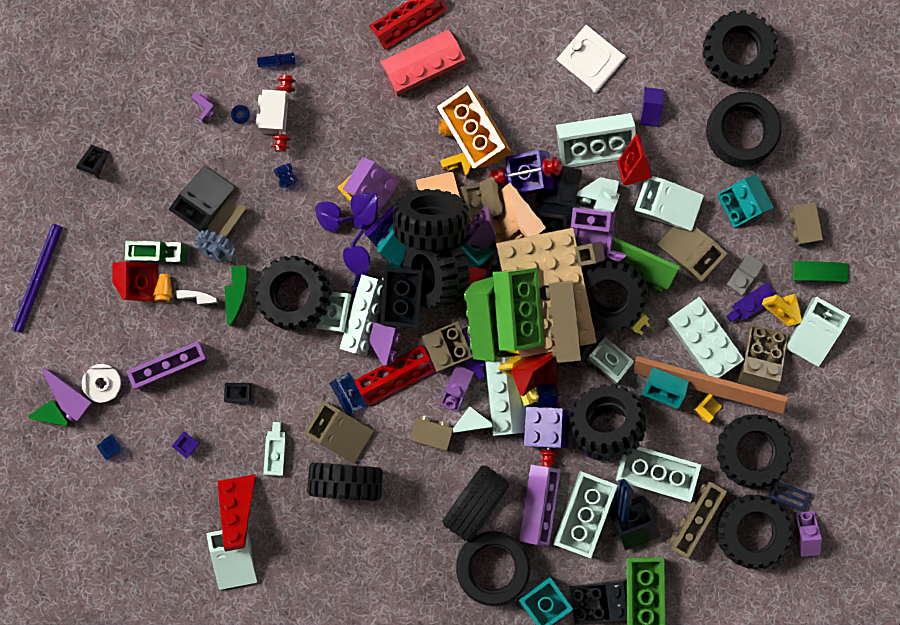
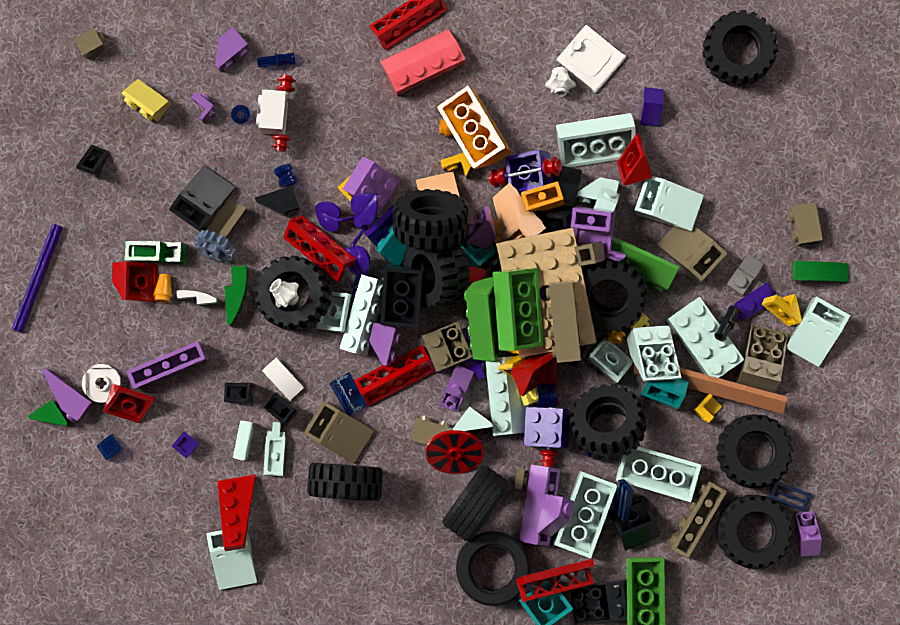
(90, 42): none -> dark tan brick
(127, 403): none -> red slope
(149, 102): none -> light yellow slope
(229, 48): none -> medium lavender slope
(243, 440): none -> light aqua slope
(280, 201): none -> black slope
(281, 409): none -> black slope
(282, 379): none -> white slope
(284, 292): none -> white rock
(320, 243): none -> red fence
(443, 445): none -> red piece
(481, 195): dark tan bracket -> none
(520, 479): none -> dark tan plate
(543, 198): none -> light orange slope
(554, 514): none -> medium lavender slope
(557, 572): none -> red fence
(560, 82): none -> white rock
(615, 337): none -> light orange plate
(654, 353): none -> light aqua slope
(727, 323): none -> black pin
(745, 200): teal slope -> none
(758, 106): black tyre -> none

